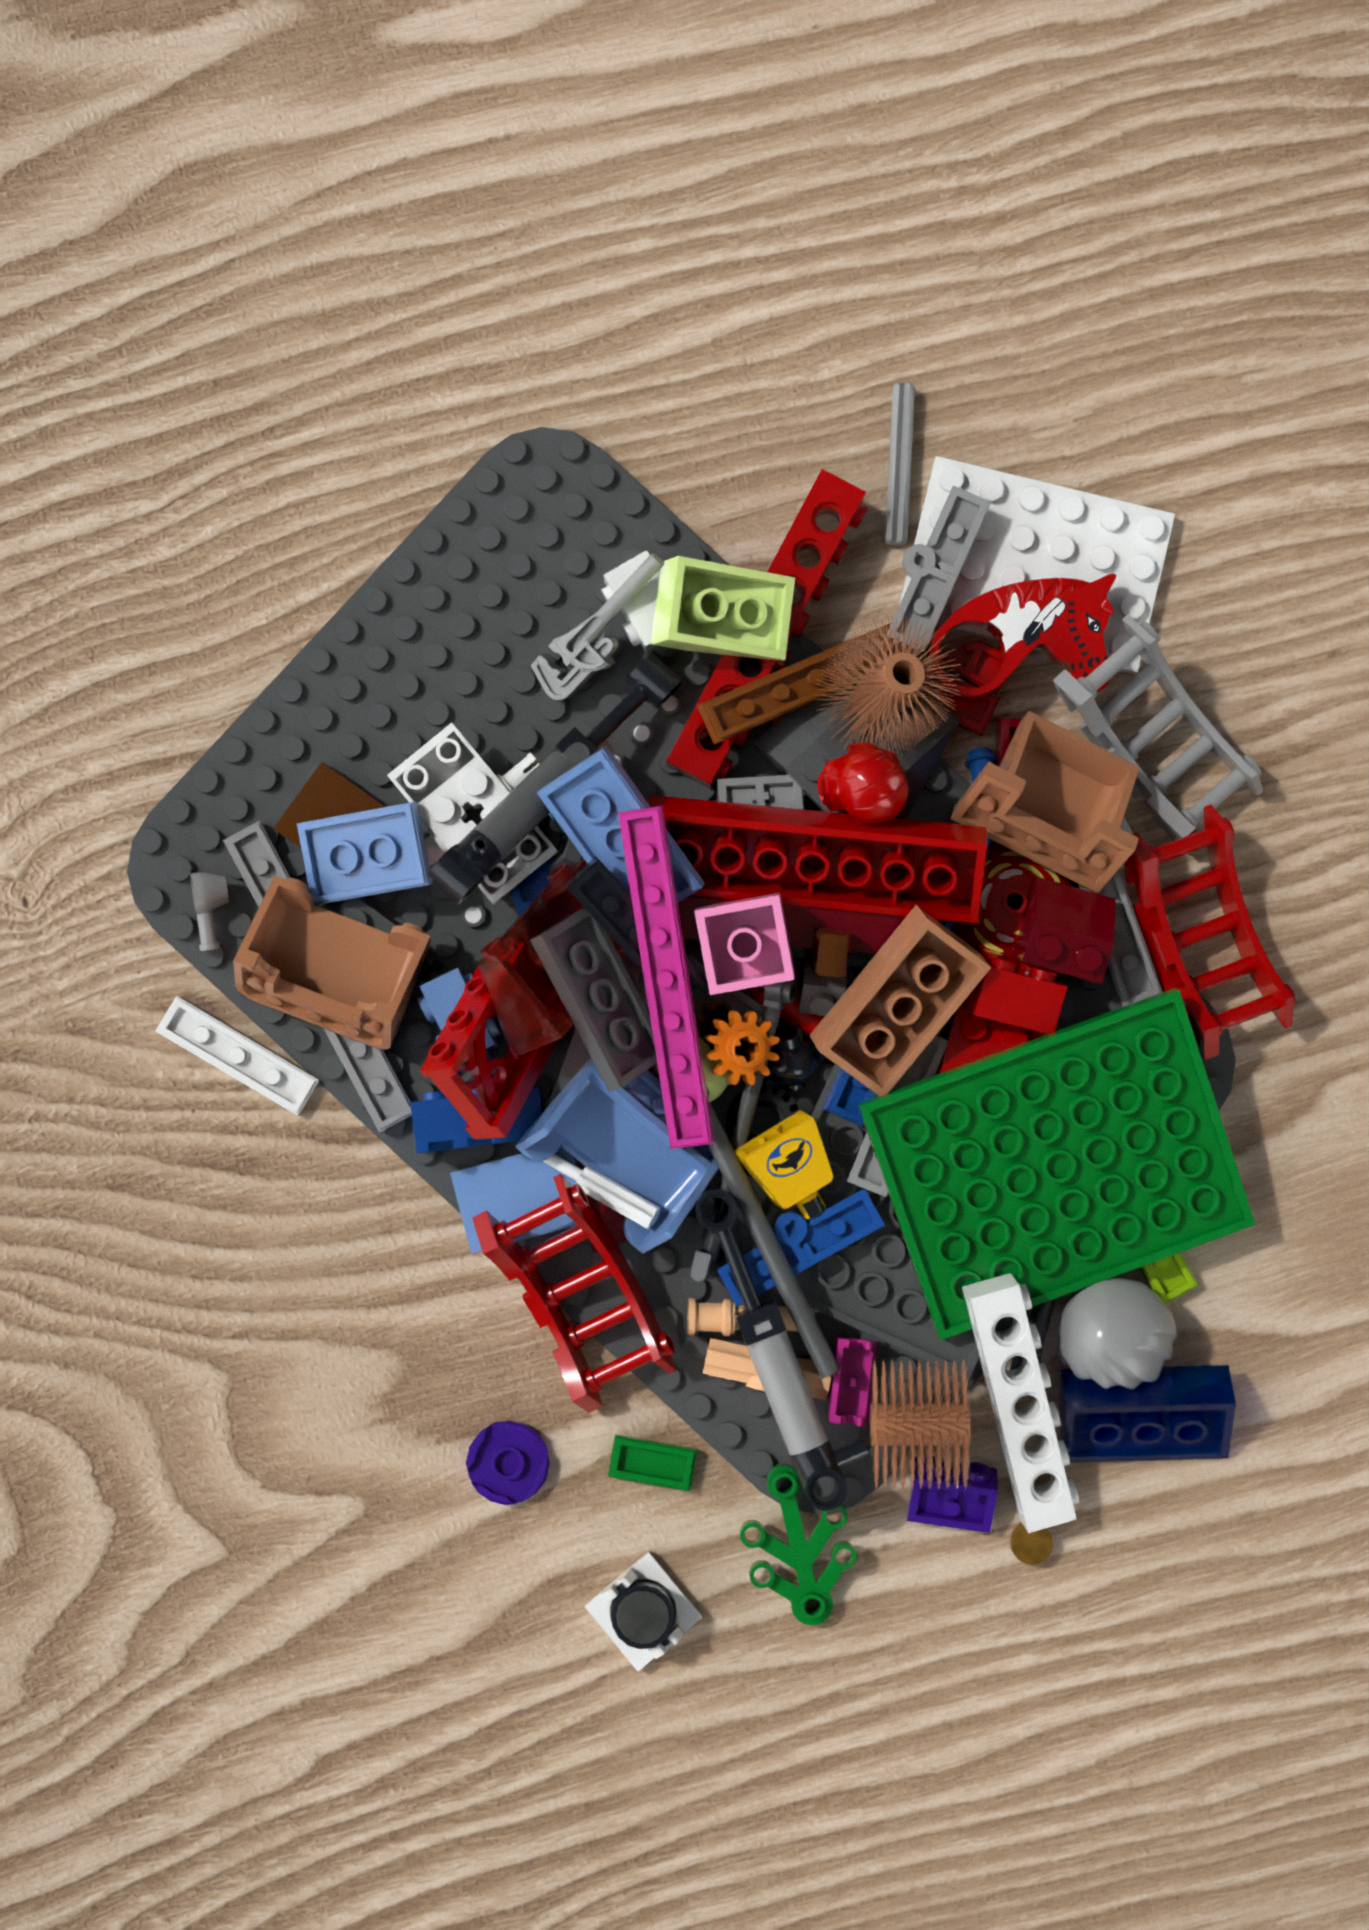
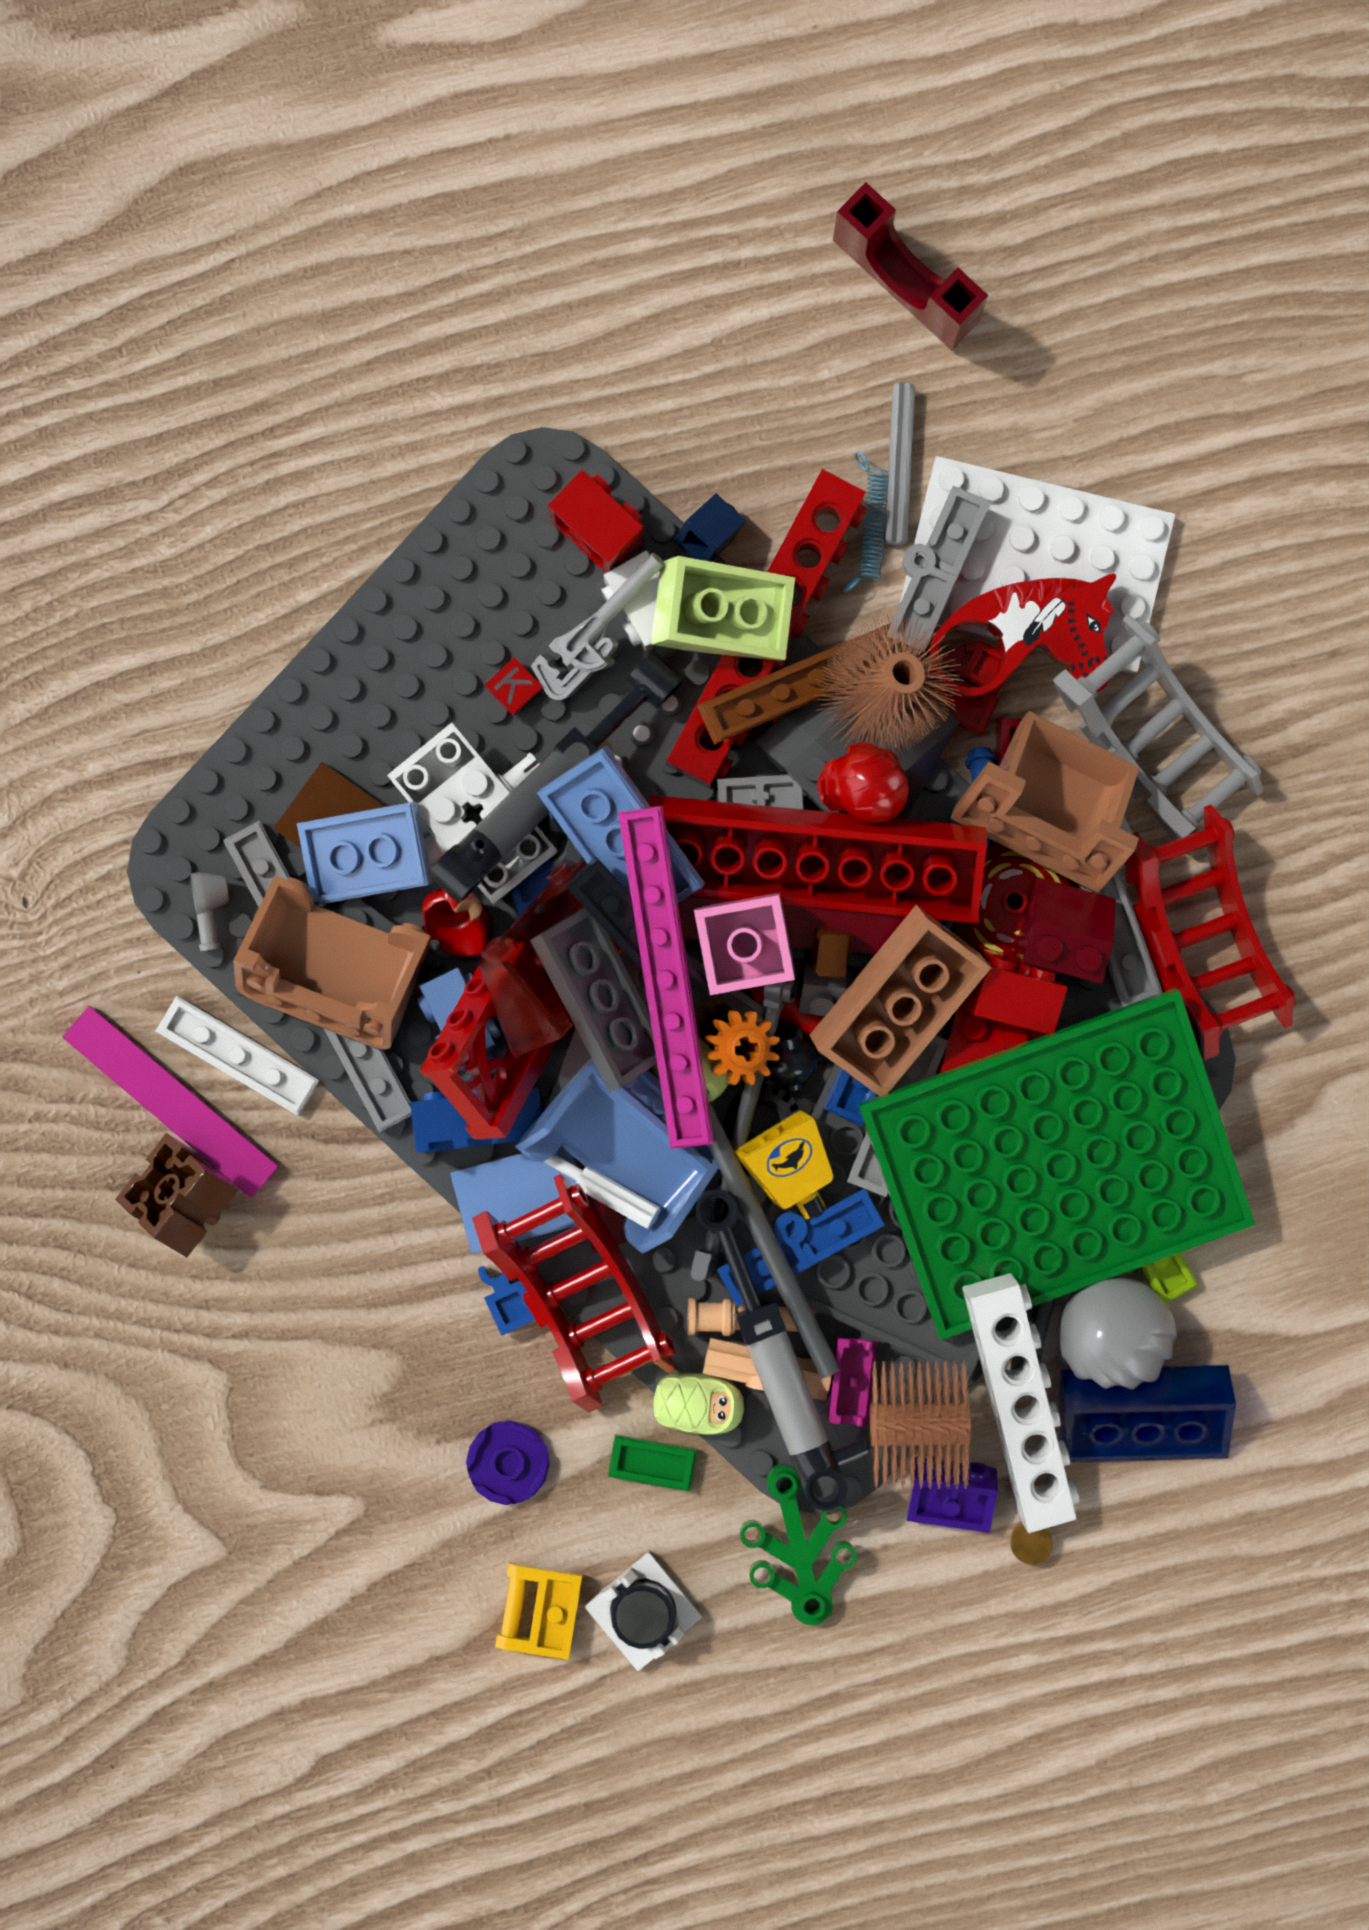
(170, 1101): none -> dark pink tile
(177, 1195): none -> reddish brown brick
(460, 927): none -> red hair
(506, 1303): none -> blue plate
(513, 686): none -> red tile
(553, 1611): none -> yellow plate
(596, 521): none -> red brick
(698, 1403): none -> yellowish green piece
(710, 529): none -> dark blue brick
(857, 579): none -> medium azure piece
(868, 236): none -> dark red arch

